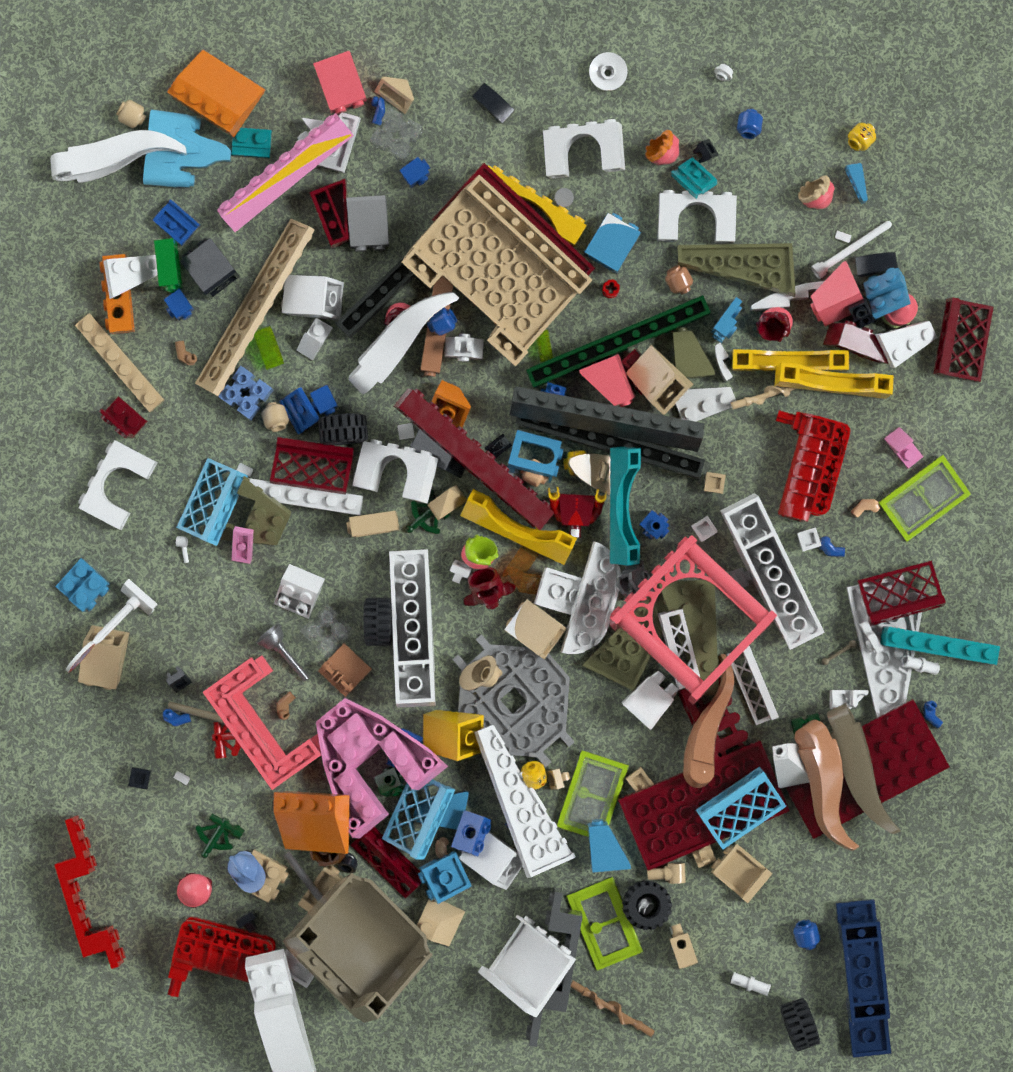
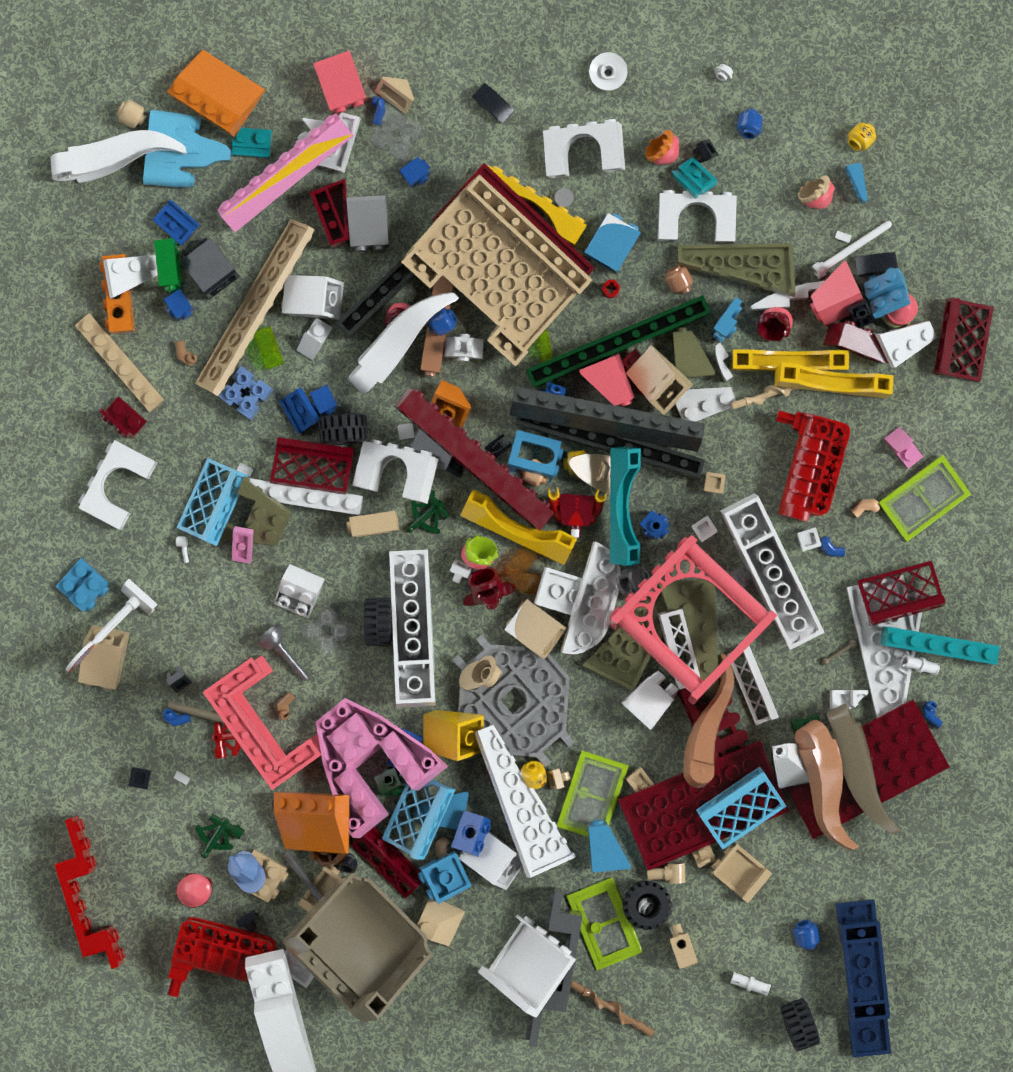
(275, 417): tan head -> none
(344, 669): nougat hinge -> none
(447, 502): tan slope -> none
(872, 641): white plate -> none

